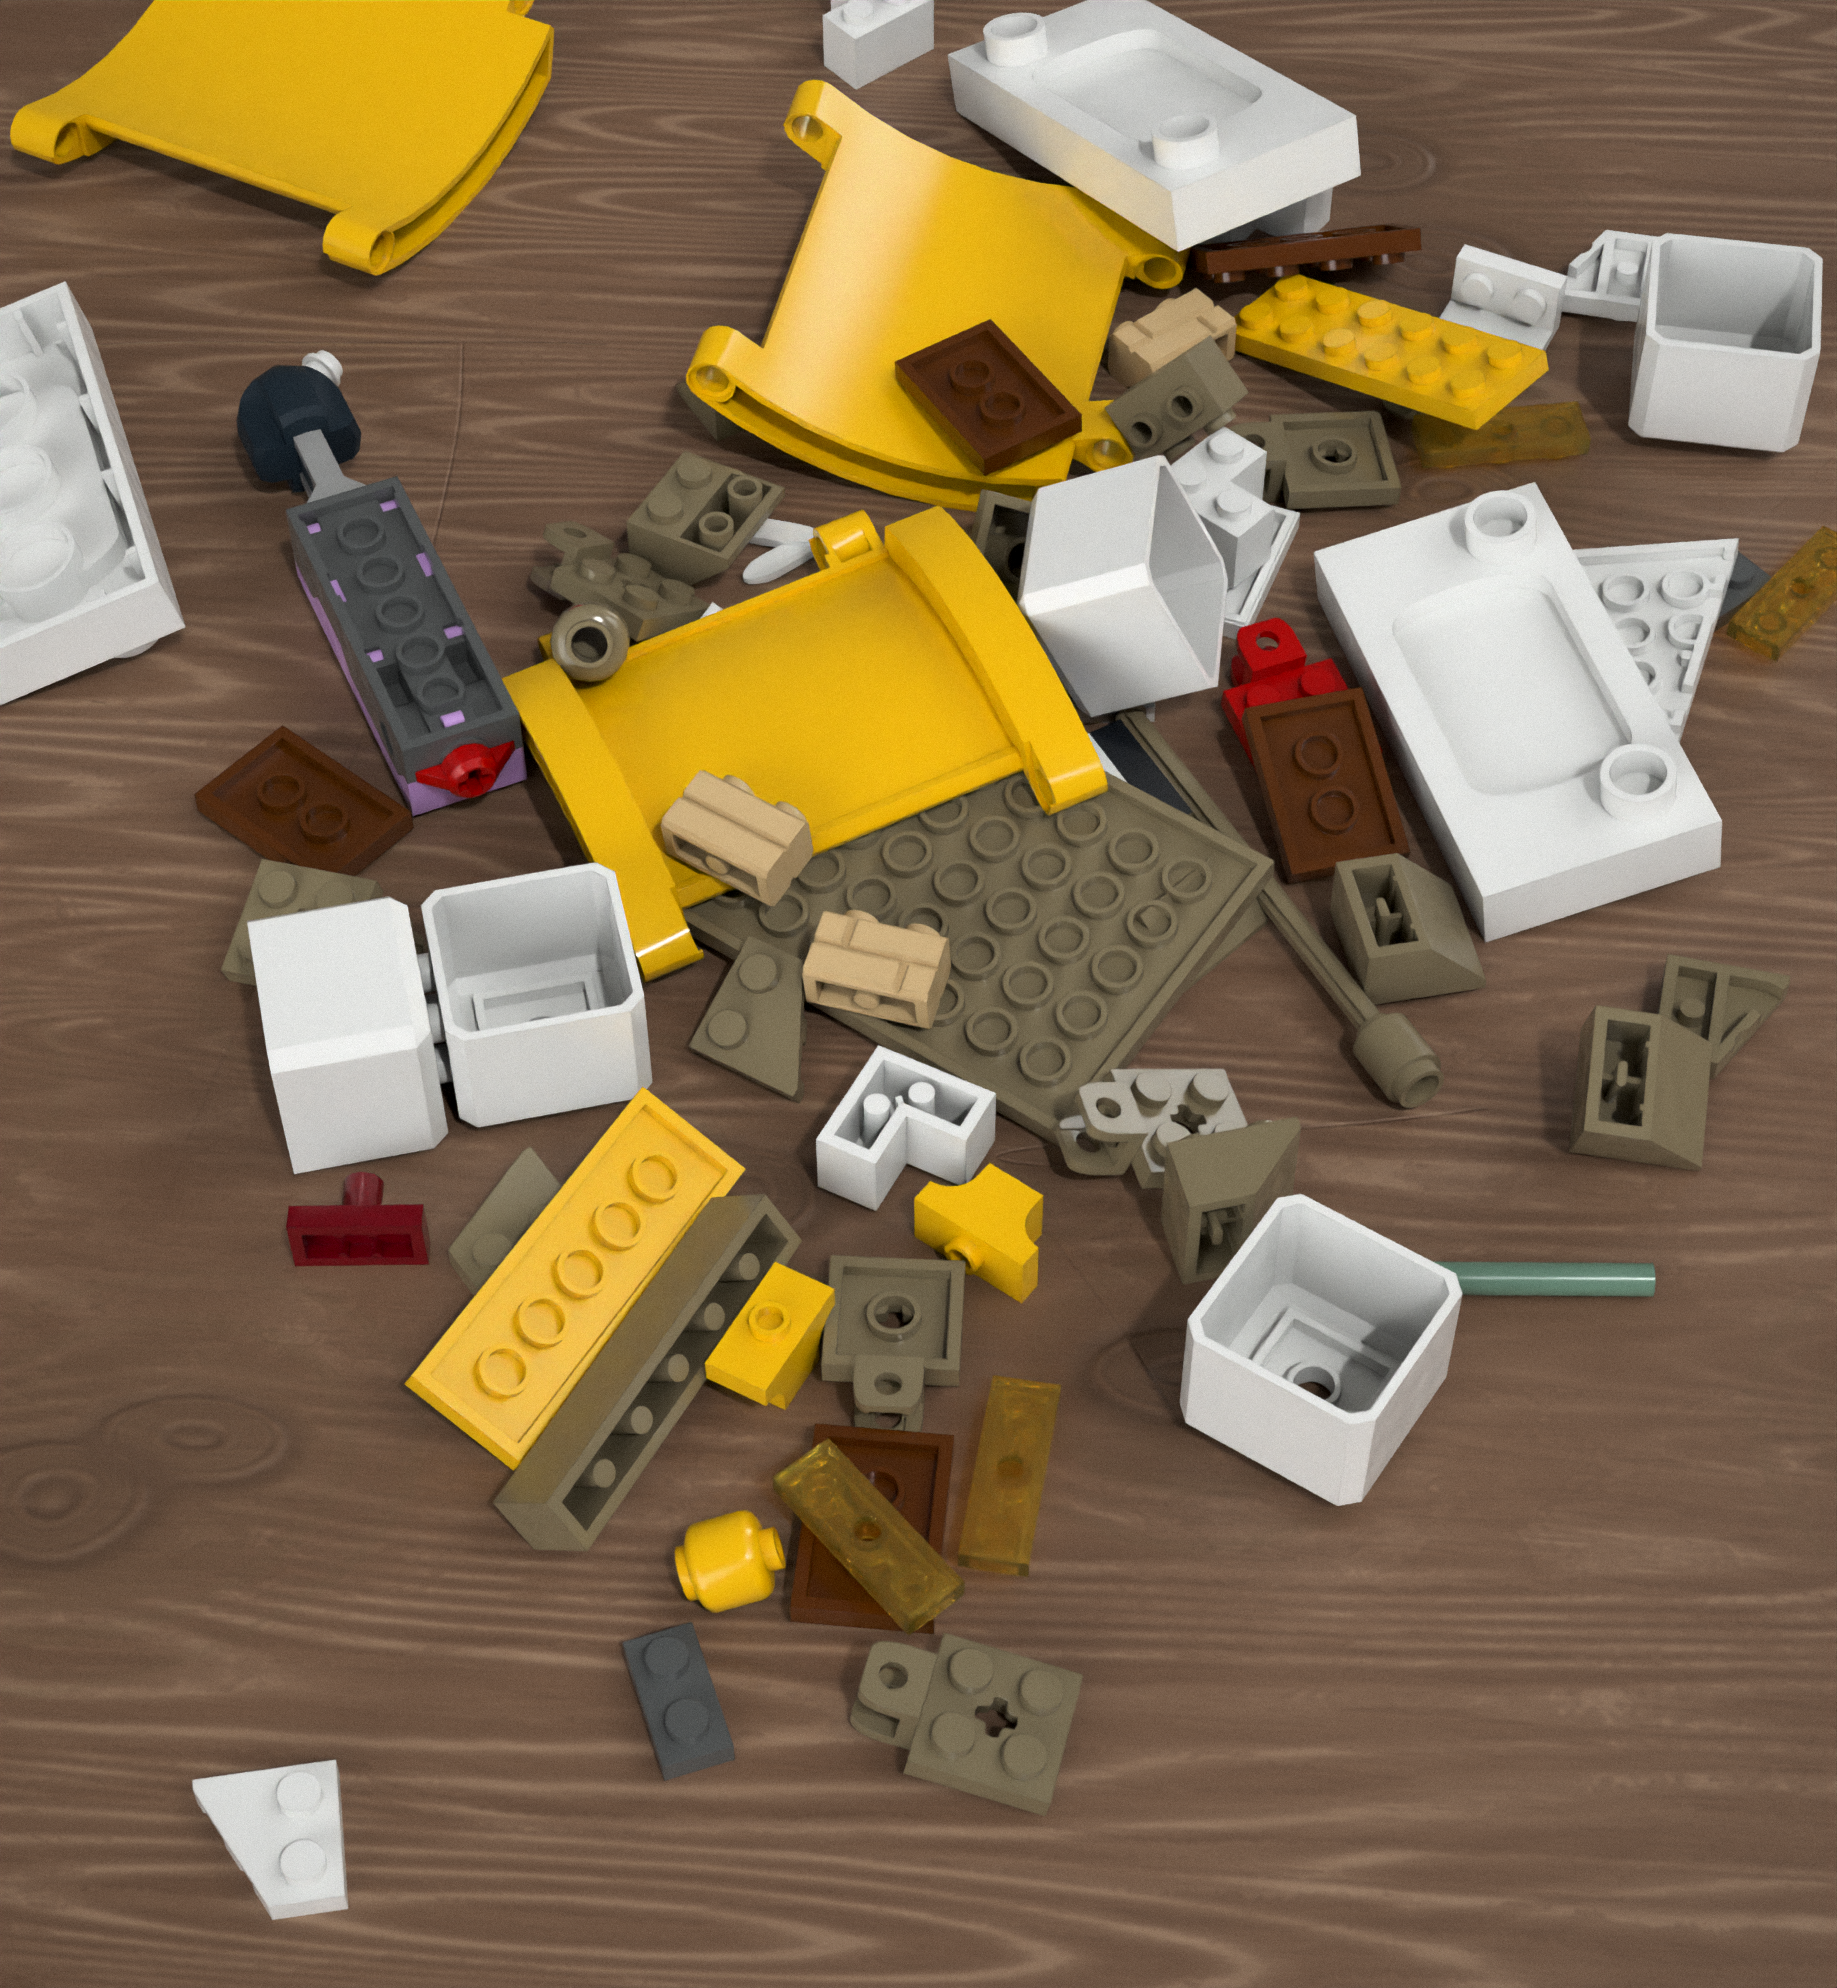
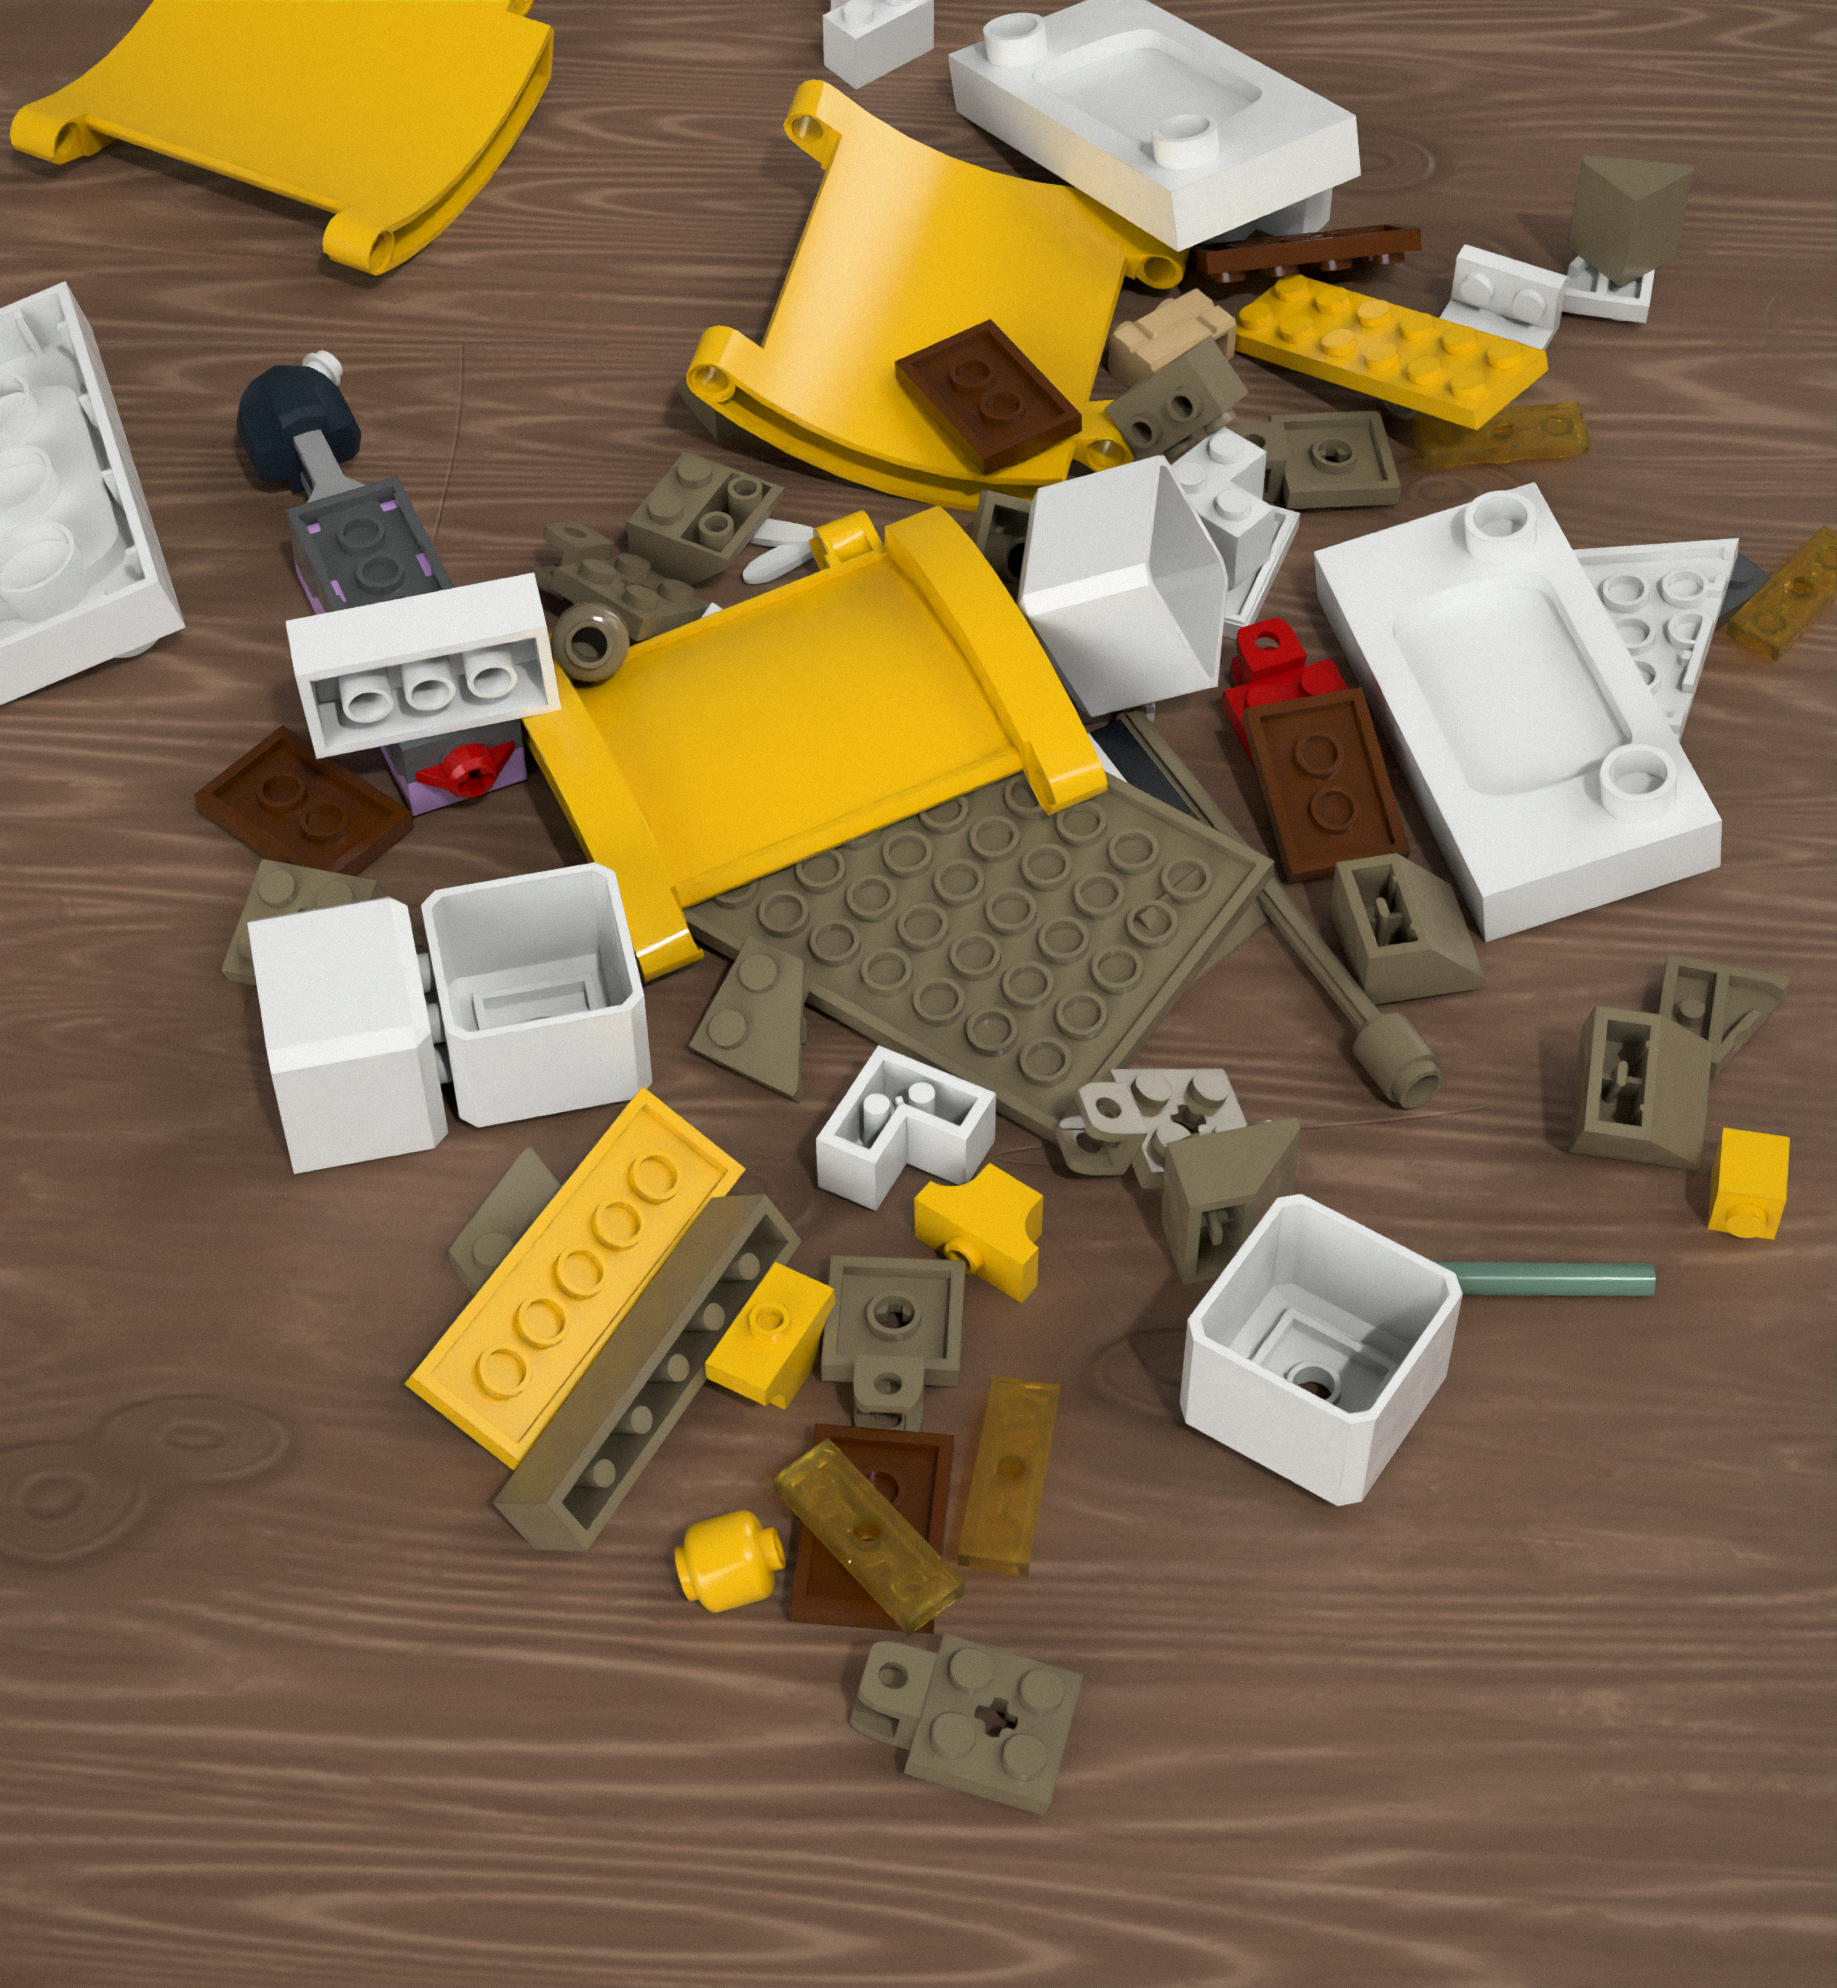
(283, 1834): white wing -> none
(359, 1229): dark red tile -> none
(423, 665): none -> white brick
(678, 1701): dark grey plate -> none
(738, 836): tan brick -> none
(877, 968): tan brick -> none
(1628, 214): none -> dark tan slope
(1726, 342): white plate -> none
(1748, 1183): none -> yellow brick

